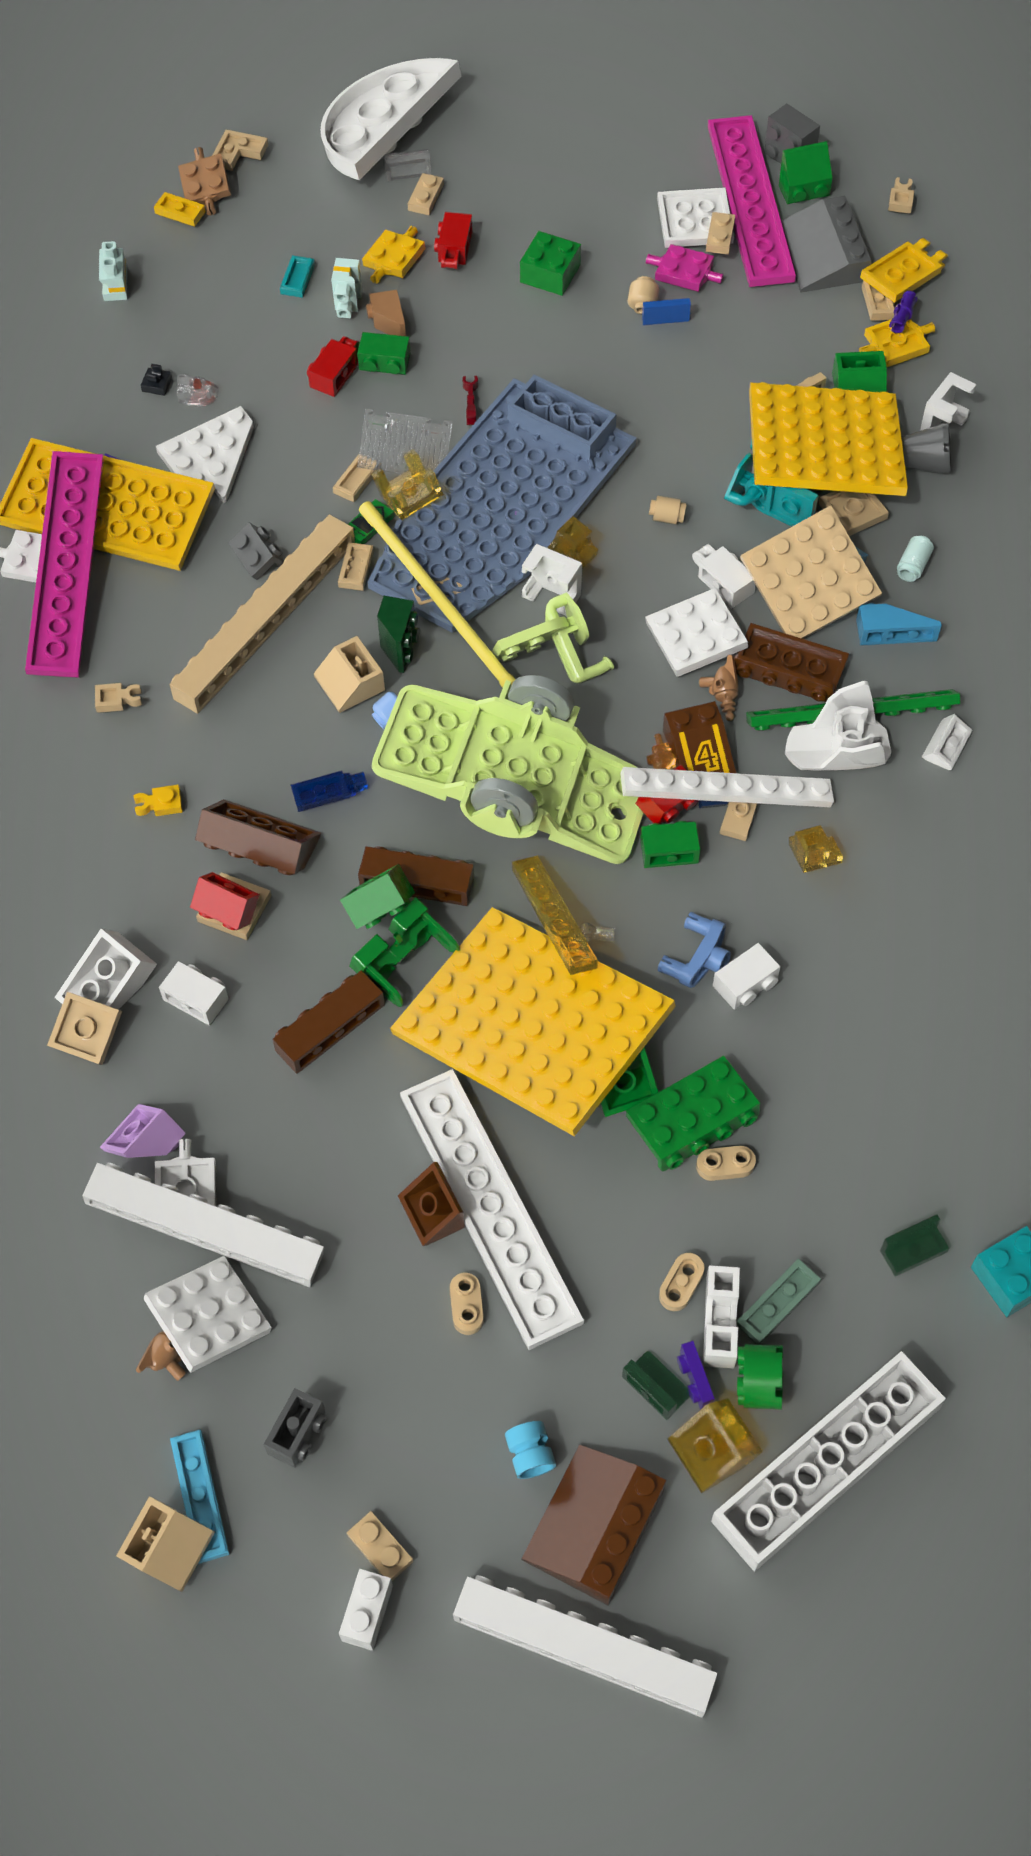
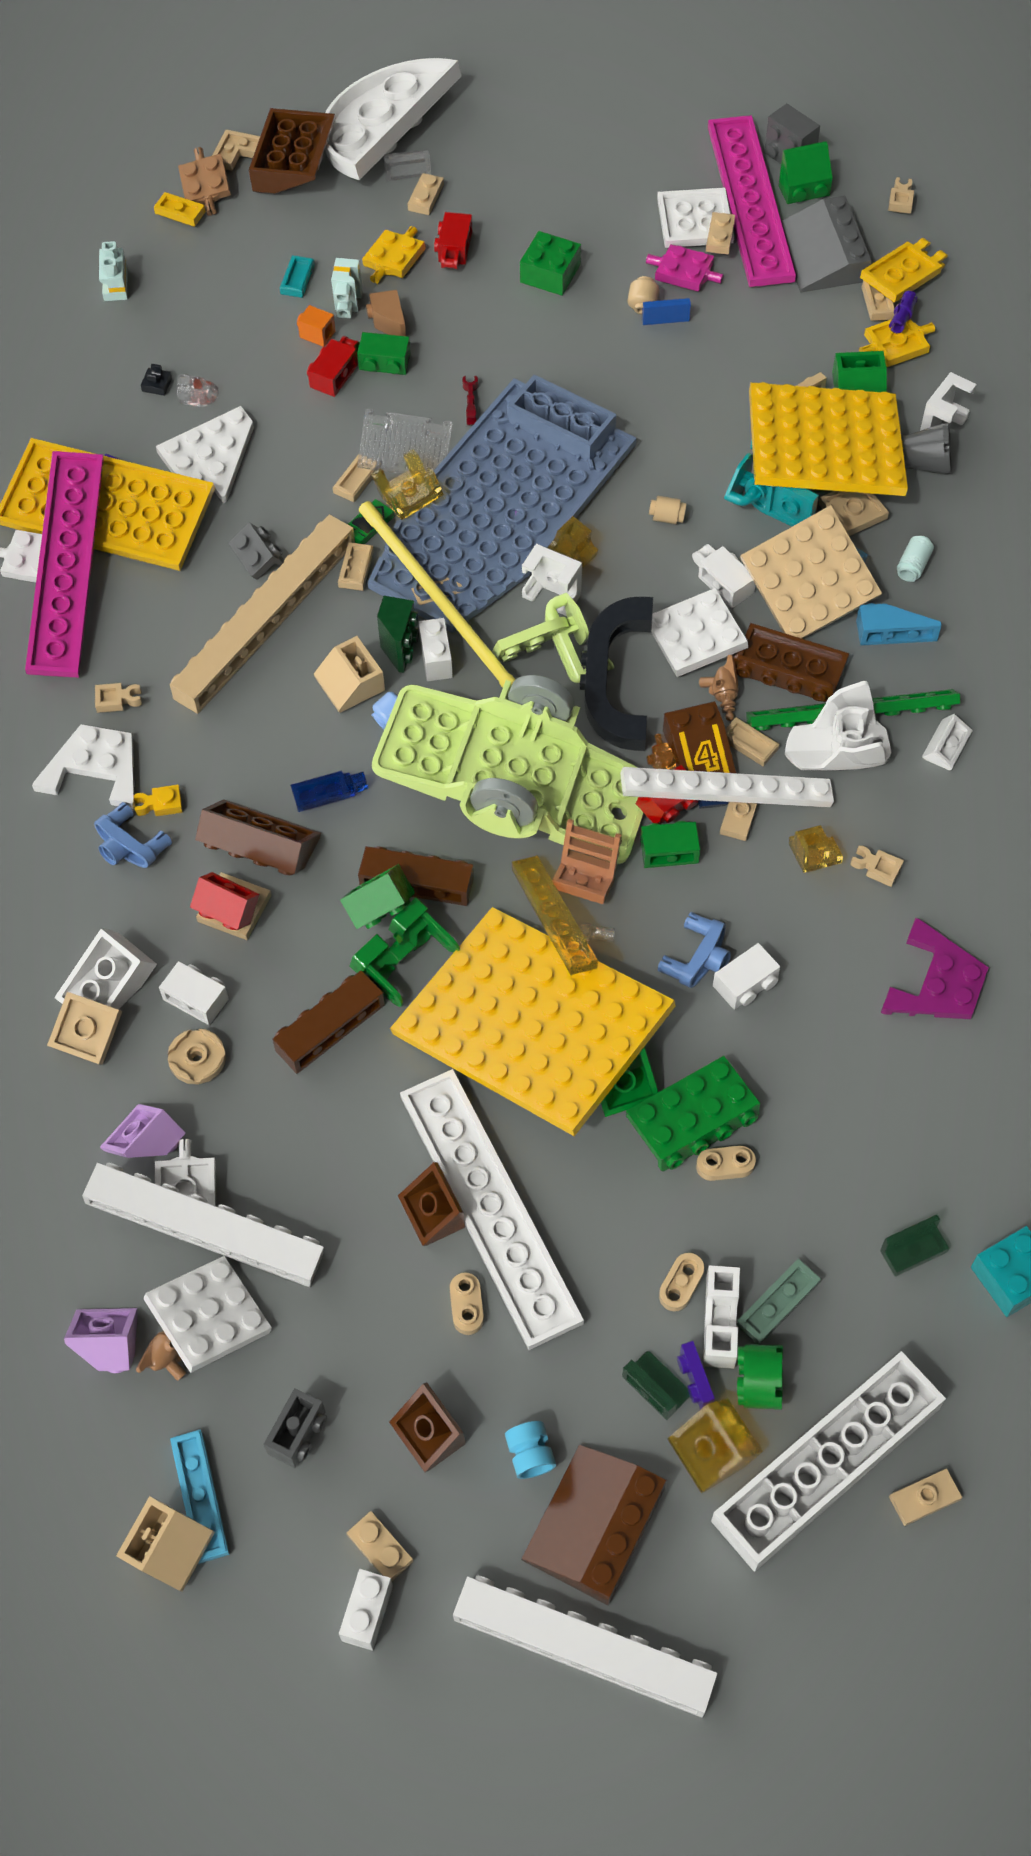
(94, 754): none -> white wing
(104, 1337): none -> lavender slope
(121, 845): none -> medium blue connector
(193, 1044): none -> tan plate
(289, 149): none -> reddish brown slope
(316, 325): none -> orange brick
(427, 1428): none -> reddish brown slope
(435, 649): none -> white brick
(584, 874): none -> nougat plate
(621, 617): none -> black arch
(750, 742): none -> tan tile
(880, 867): none -> tan plate
(925, 1497): none -> tan plate
(950, 983): none -> magenta wing

